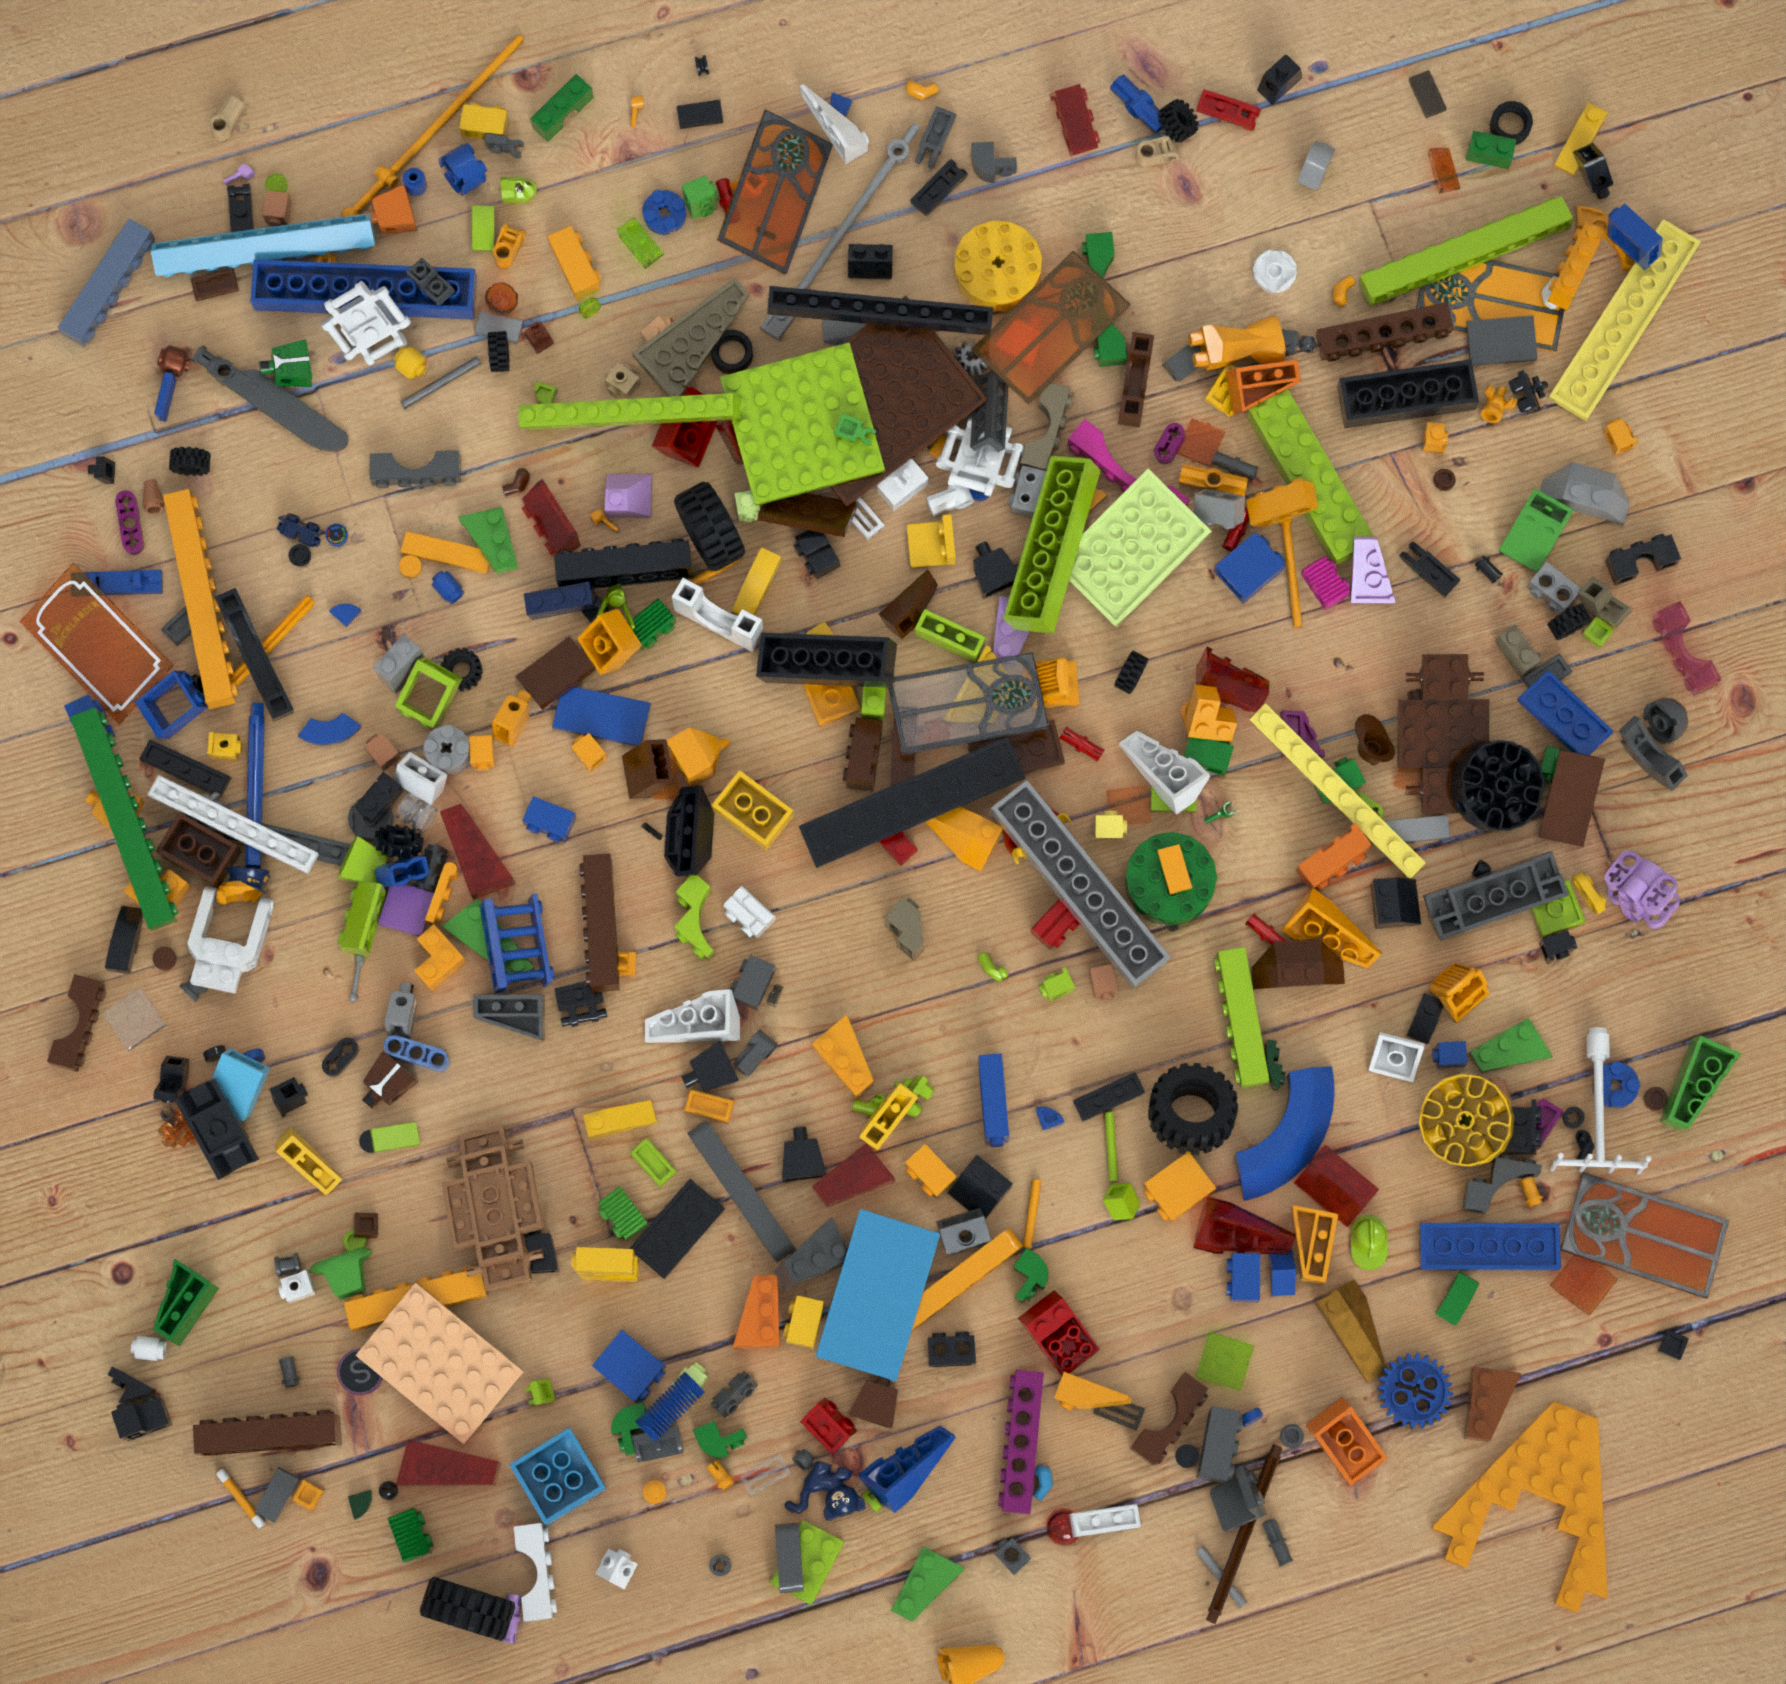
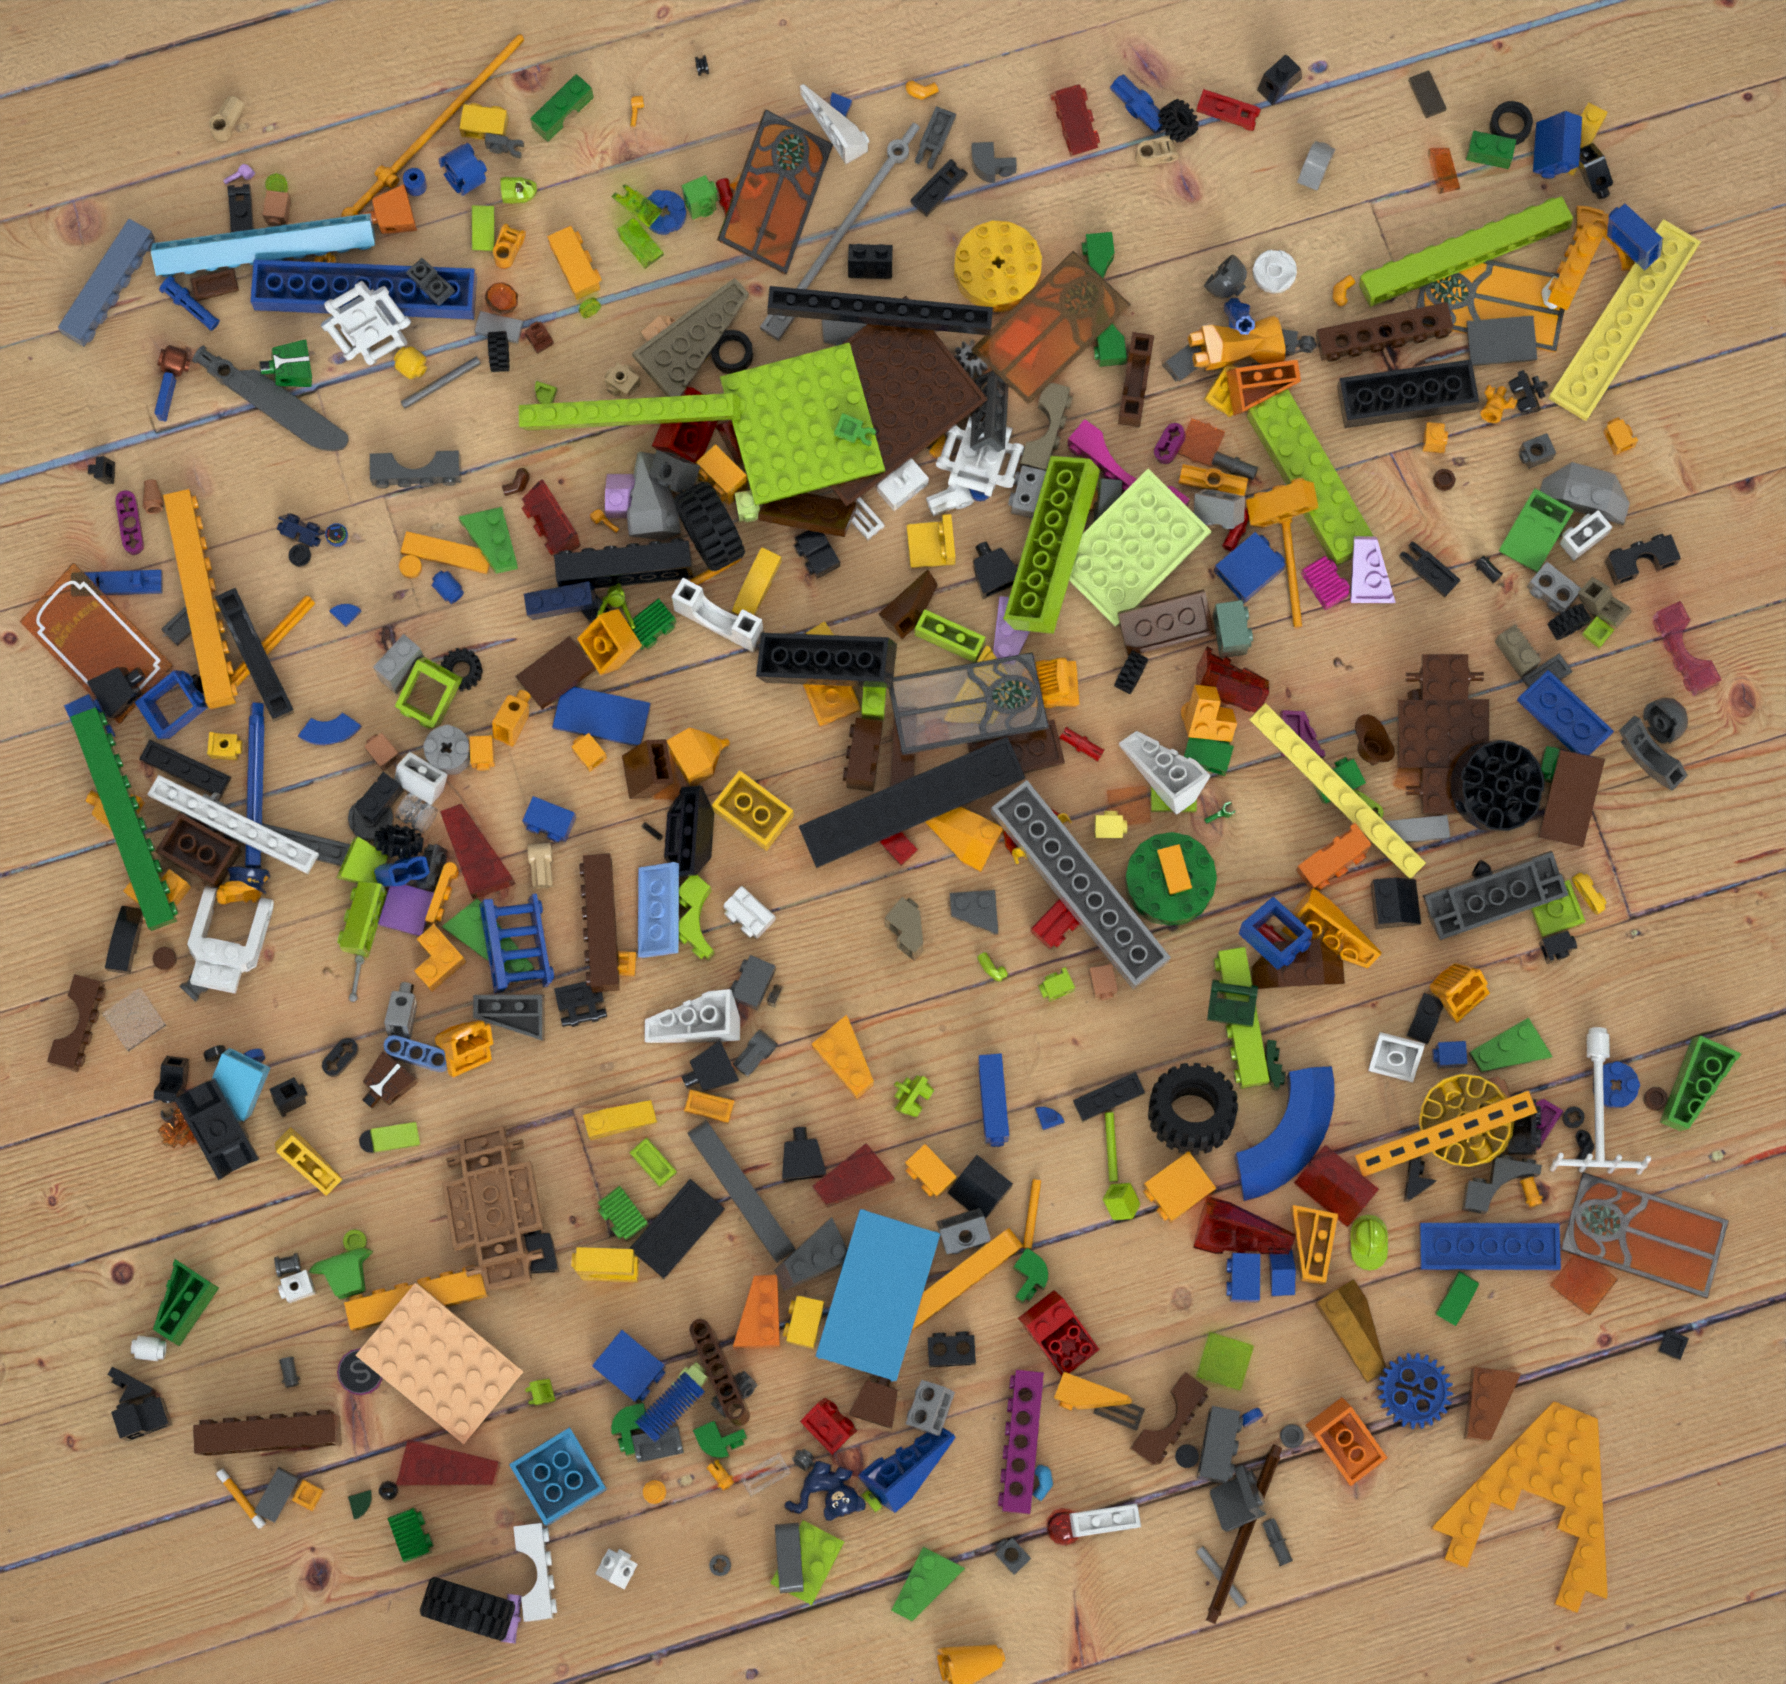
(117, 689): none -> black torso
(182, 297): none -> blue pin
(189, 461): black tyre -> none
(365, 1225): reddish brown tile -> none
(465, 1046): none -> light orange piece
(540, 859): none -> tan piece
(638, 206): none -> clear neon green hinge
(652, 504): none -> light grey wedge
(658, 910): none -> light blue tile
(674, 471): none -> dark grey brick
(699, 114): black tile -> none
(722, 474): none -> light orange brick
(724, 1381): none -> reddish brown beam
(869, 1107): lime arm -> none
(887, 1116): yellow slope -> none
(935, 1409): none -> light grey brick
(976, 908): none -> dark grey wing
(1108, 492): none -> dark grey slope
(1166, 622): none -> reddish brown plate
(1228, 278): none -> dark grey cylinder
(1231, 628): none -> sand green brick
(1232, 1011): none -> dark green plate
(1239, 316): none -> blue piece
(1274, 908): none -> blue window
(1415, 1184): none -> black slope
(1446, 1133): none -> light orange tile
(1541, 443): none -> dark grey brick
(1557, 144): none -> blue brick
(1585, 535): none -> white brick
(1642, 890): lavender piece -> none

